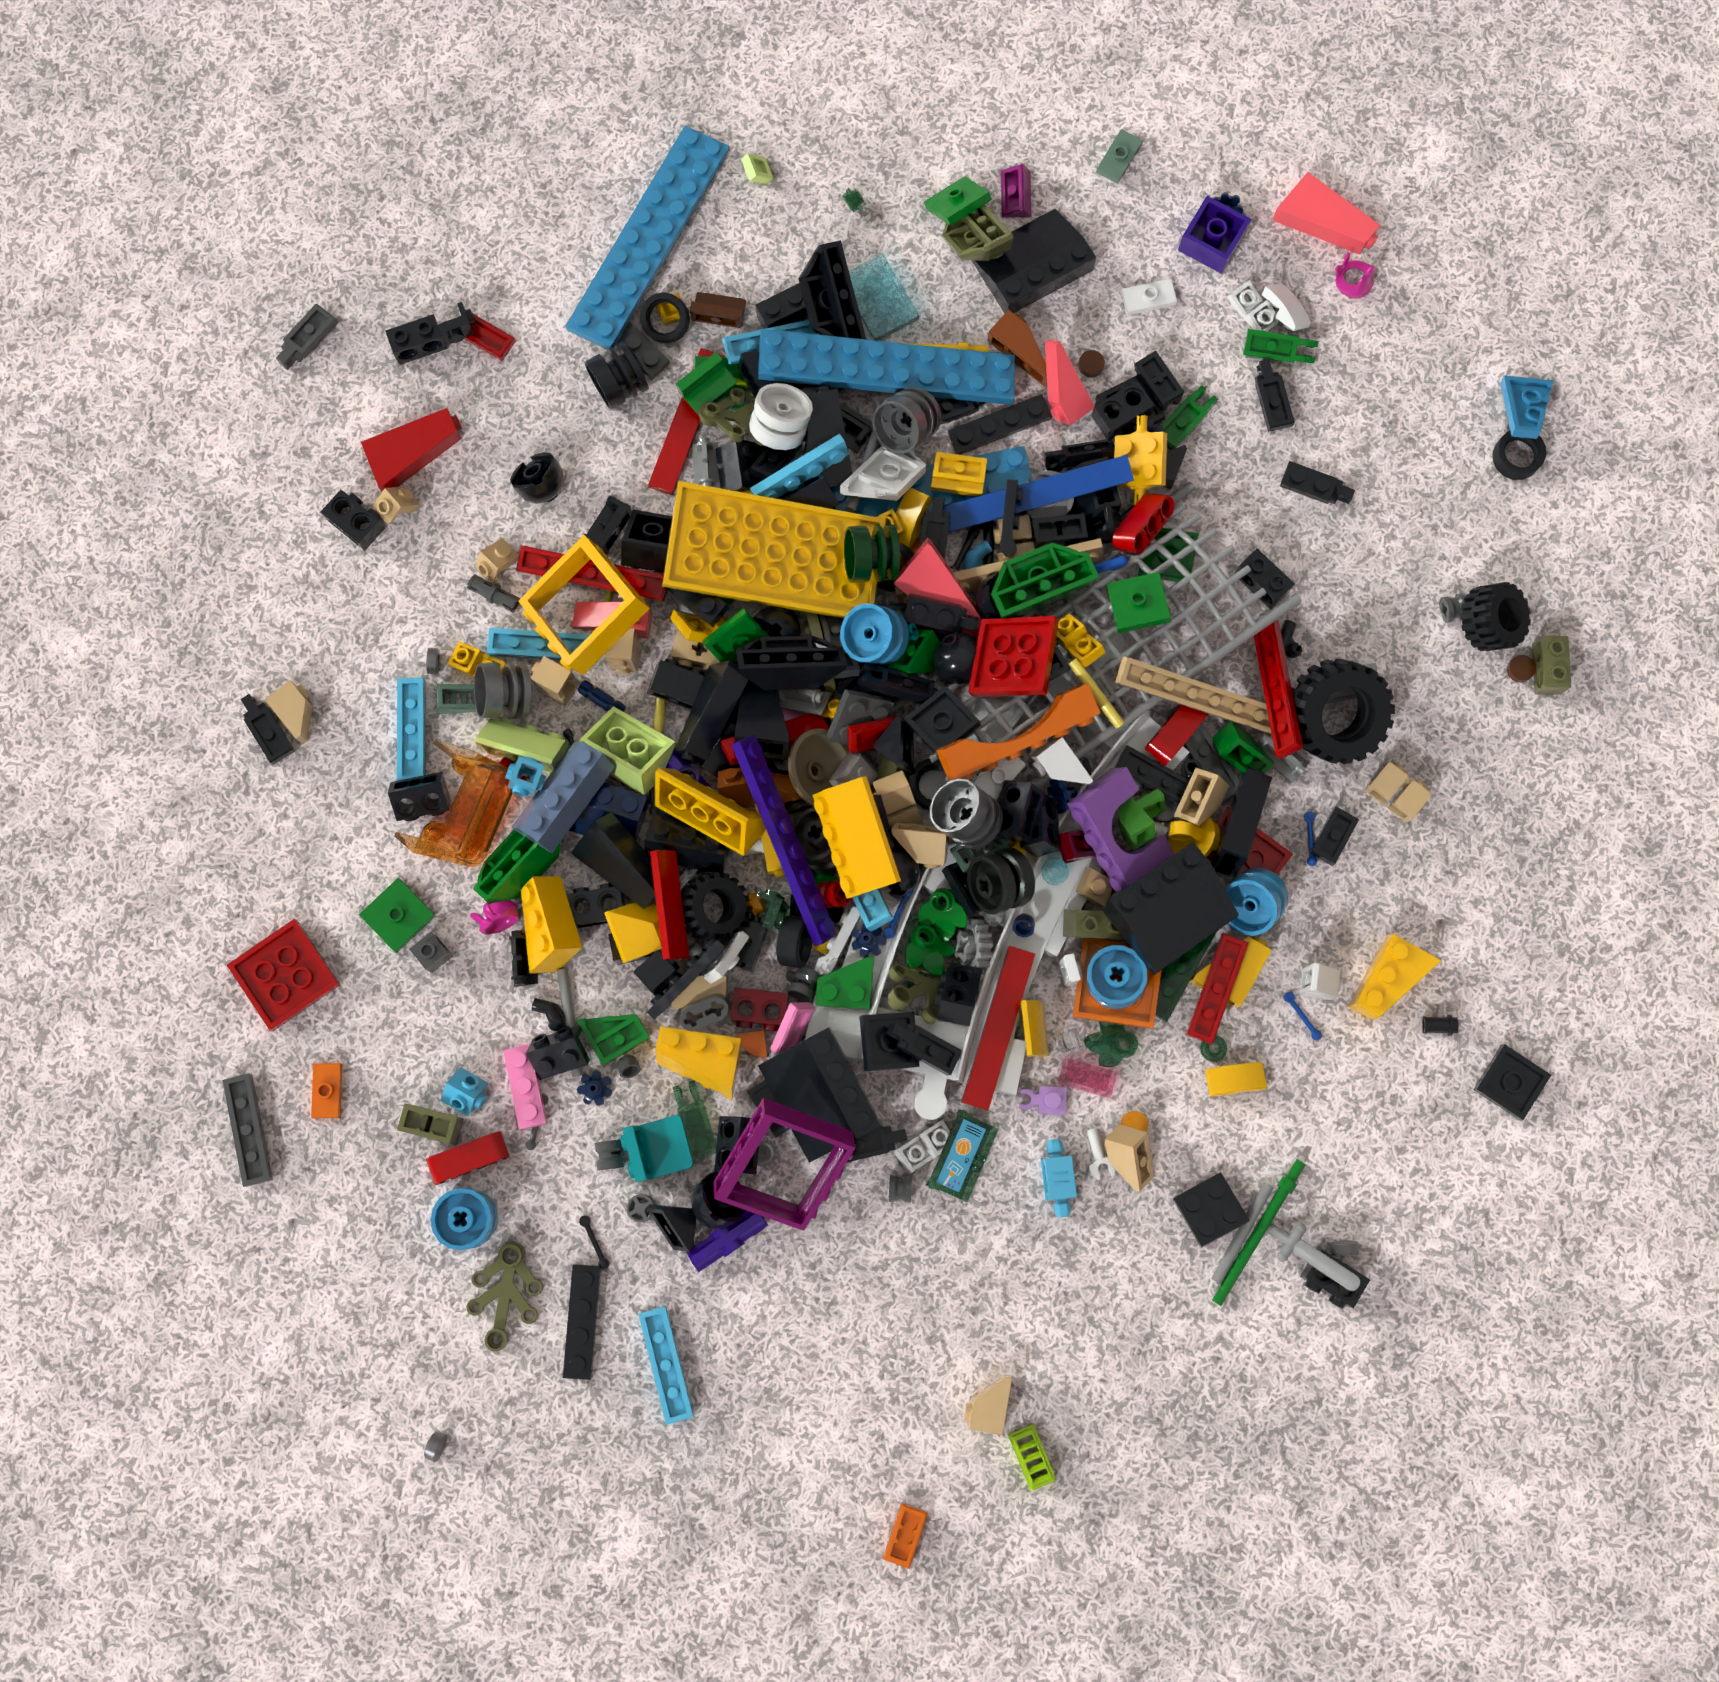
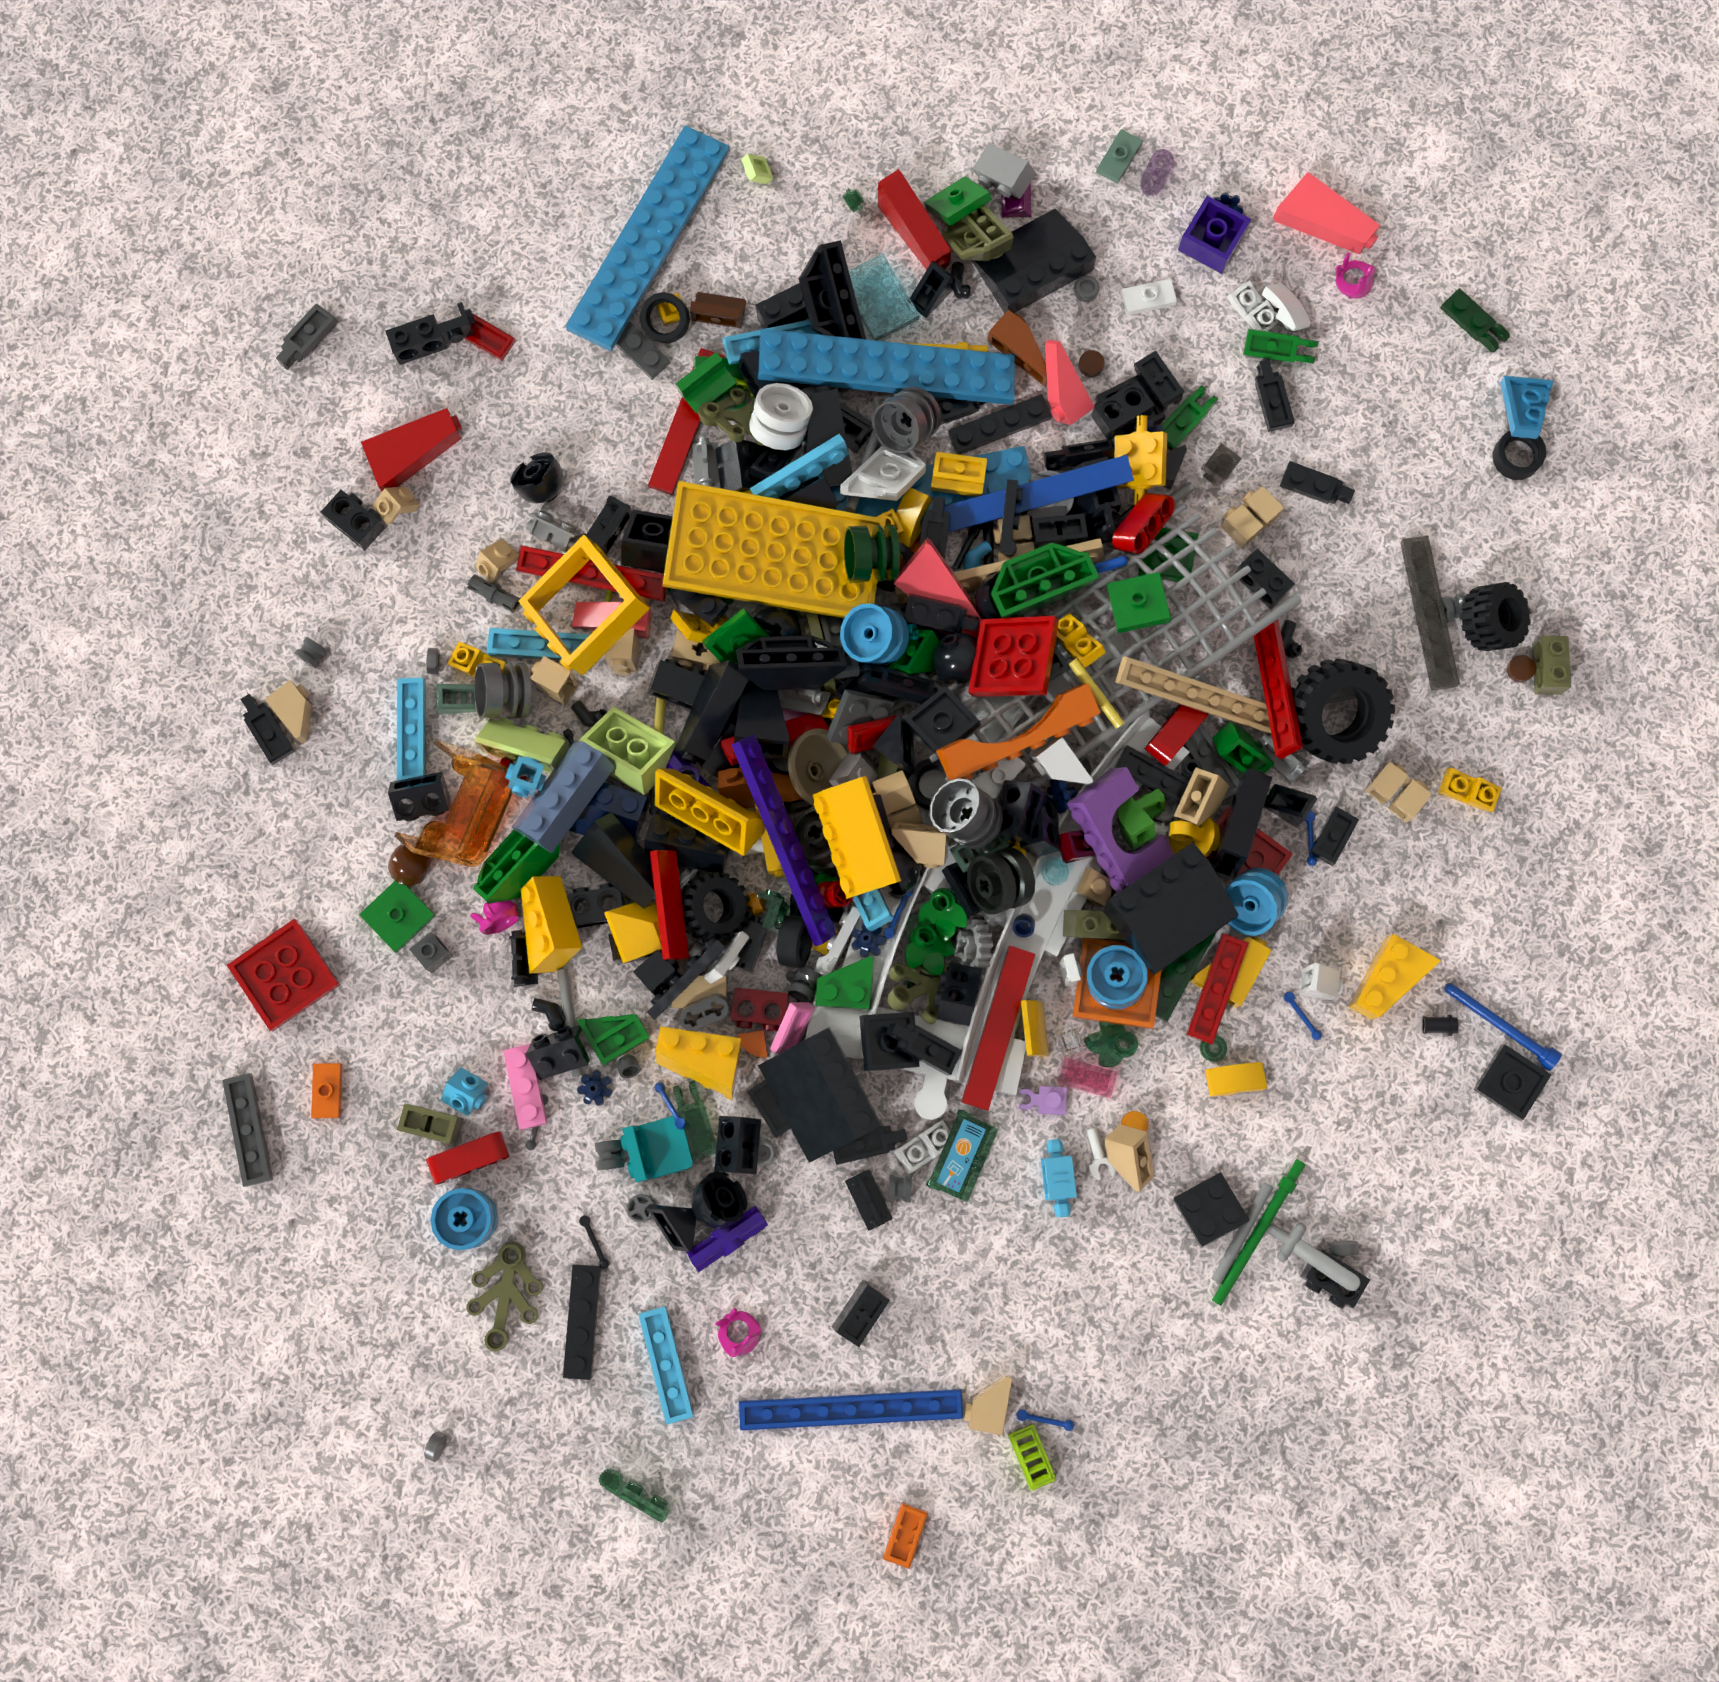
(311, 652): none -> dark grey wheel
(408, 867): none -> reddish brown hair
(544, 525): none -> light grey hinge
(587, 717): none -> black arm
(599, 697): dark blue axle -> none
(616, 375): black wheel -> none
(633, 1494): none -> clear green hinge
(680, 1123): none -> blue hinge
(750, 1342): none -> dark pink piece
(798, 1216): magenta window -> none
(851, 1409): none -> blue tile
(860, 1313): none -> black hinge
(868, 1200): none -> black hinge
(911, 220): none -> red slope
(932, 289): none -> black slope
(960, 291): none -> black arm
(1003, 171): none -> light grey brick
(1022, 1415): none -> blue hinge
(1086, 288): none -> flat silver tile
(1152, 169): none -> clear purple beam
(1220, 464): none -> clear smoke bracket
(1249, 518): none -> tan piece
(1289, 804): none -> black slope
(1429, 613): none -> clear smoke plate
(1470, 790): none -> yellow slope
(1474, 320): none -> dark green hinge
(1547, 1056): none -> blue piece

